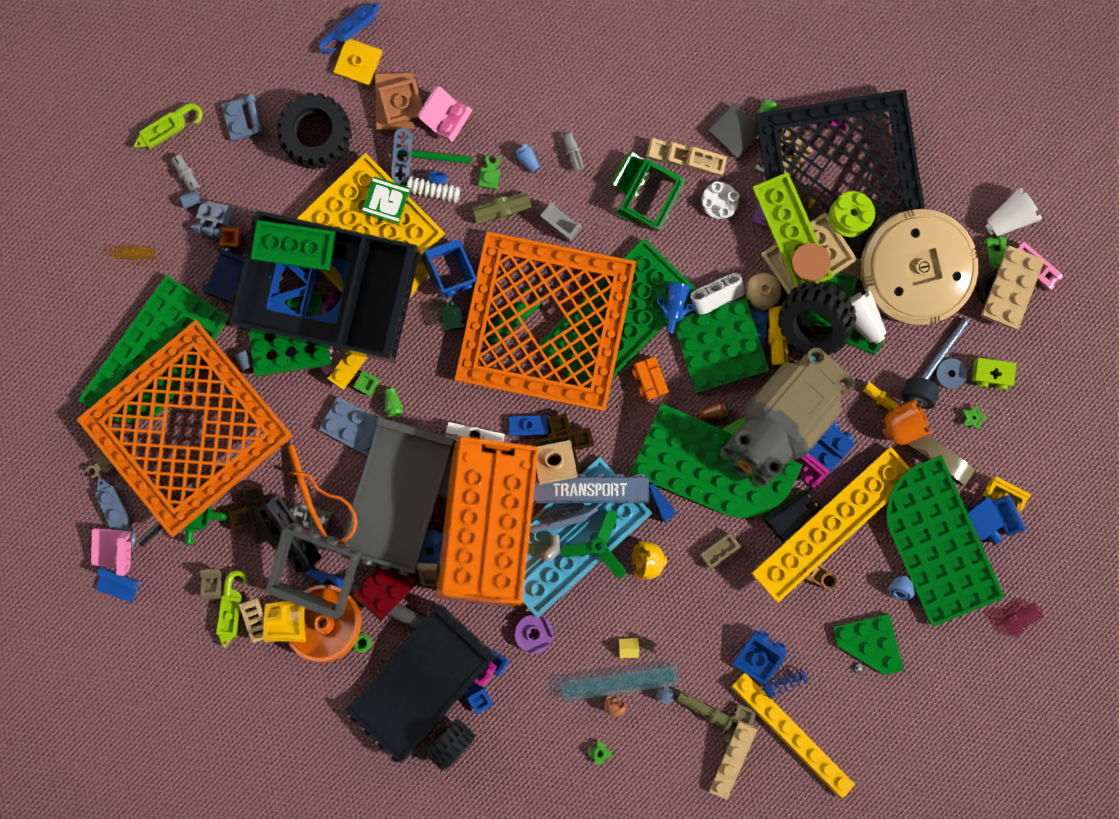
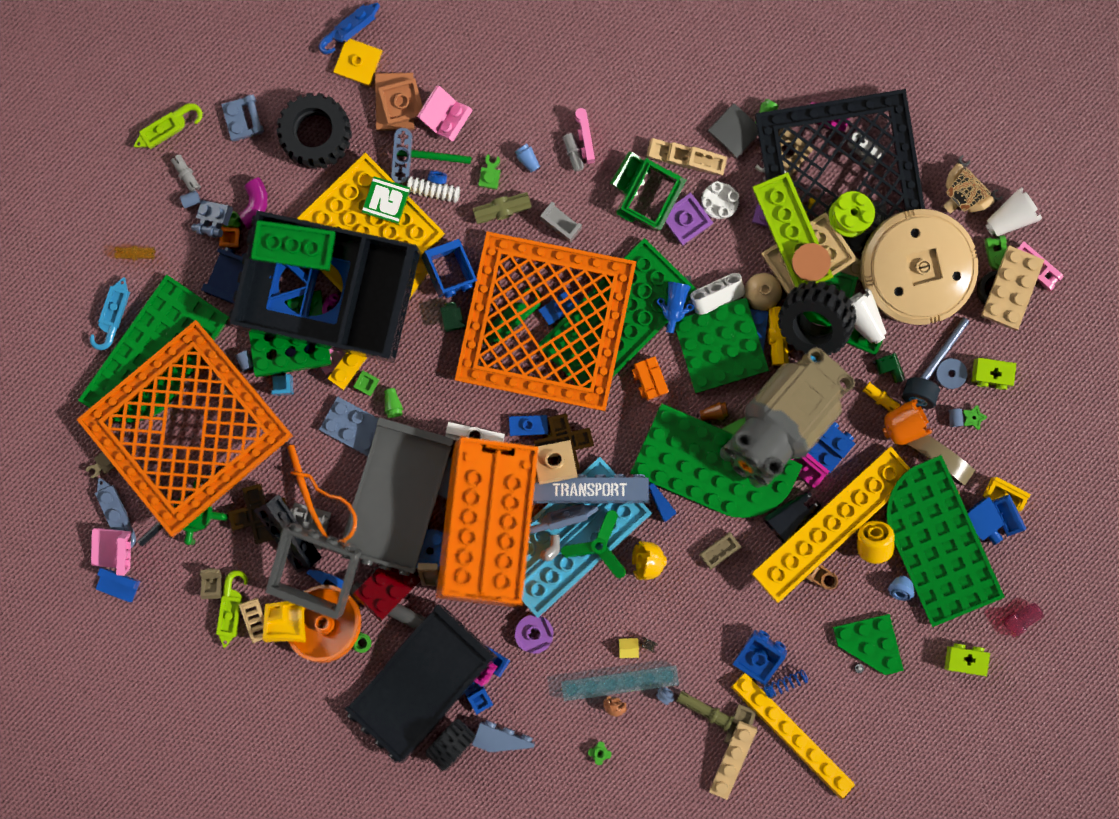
(112, 313): none -> dark azure plate
(234, 221): none -> bright green plate
(257, 200): none -> magenta cylinder
(282, 385): none -> dark azure panel
(496, 739): none -> sand blue slope
(552, 312): none -> blue plate
(584, 134): none -> bright pink plate
(687, 219): none -> medium lavender plate
(866, 144): none -> white piece
(875, 542): none -> yellow head
(891, 364): none -> dark green piece
(955, 417): none -> sand blue hinge
(955, 660): none -> lime brick
(967, 190): none -> torso

